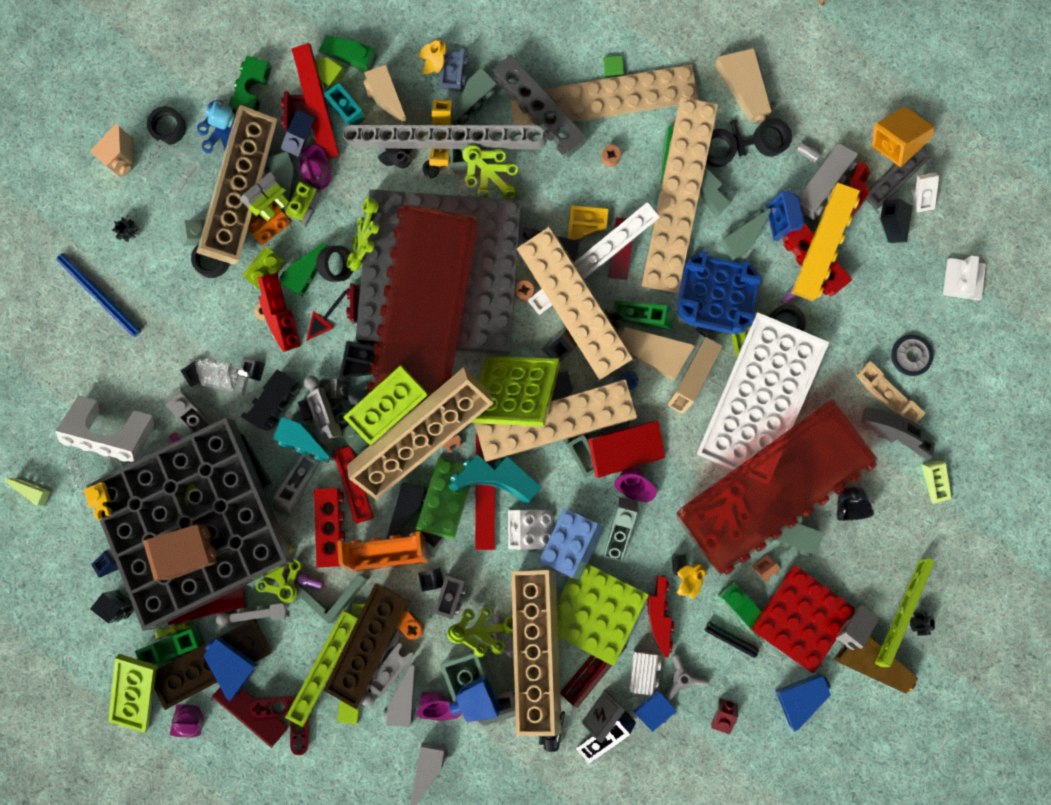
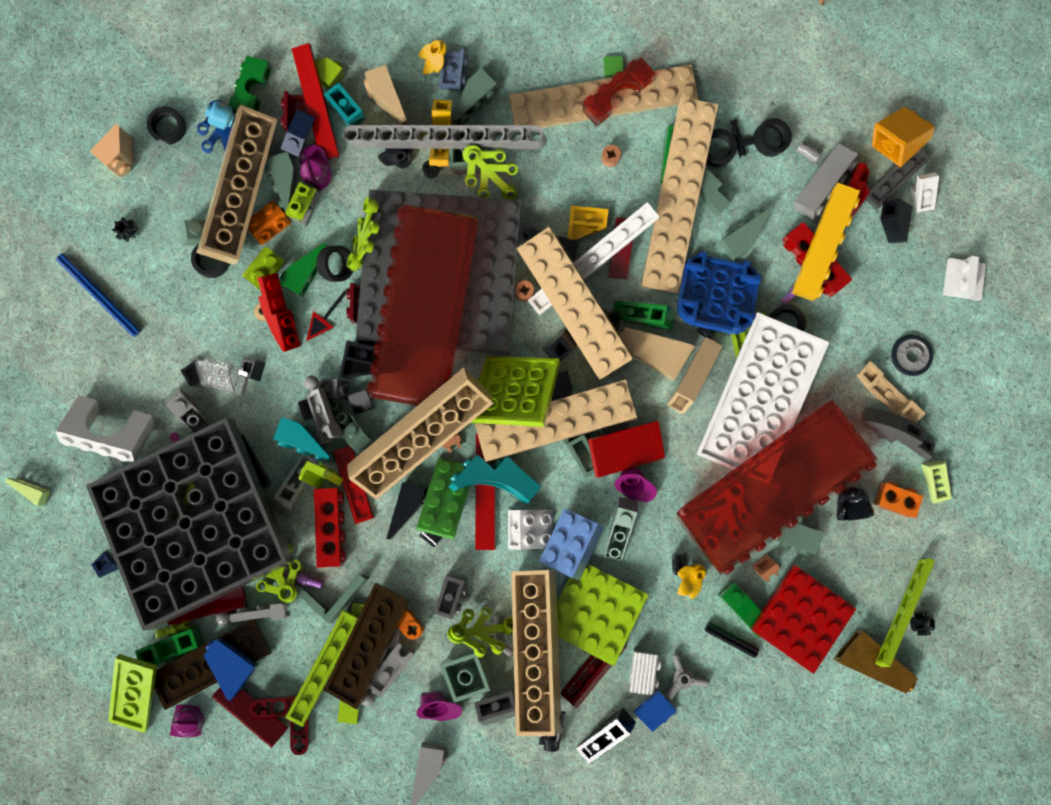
(97, 497): yellow plate -> none
(112, 606): black brick -> none
(180, 552): nougat slope -> none
(263, 195): lime hips -> none
(272, 401): black wedge -> none
(316, 474): none -> lime bracket
(348, 52): green slope -> none
(383, 553): orange windscreen -> none
(385, 405): lime plate -> none
(401, 705): light grey slope -> none
(430, 579): black slope -> none
(476, 701): blue torso -> none
(510, 69): dark grey brick -> none
(603, 716): dark grey tile -> none
(631, 379): blue tile -> none
(635, 77): none -> clear red arch
(659, 623): red slope -> none
(725, 716): dark red bracket -> none
(745, 82): tan slope -> none
(785, 214): blue slope -> none
(803, 699): blue slope -> none
(858, 628): light grey hinge -> none
(897, 503): none -> orange brick

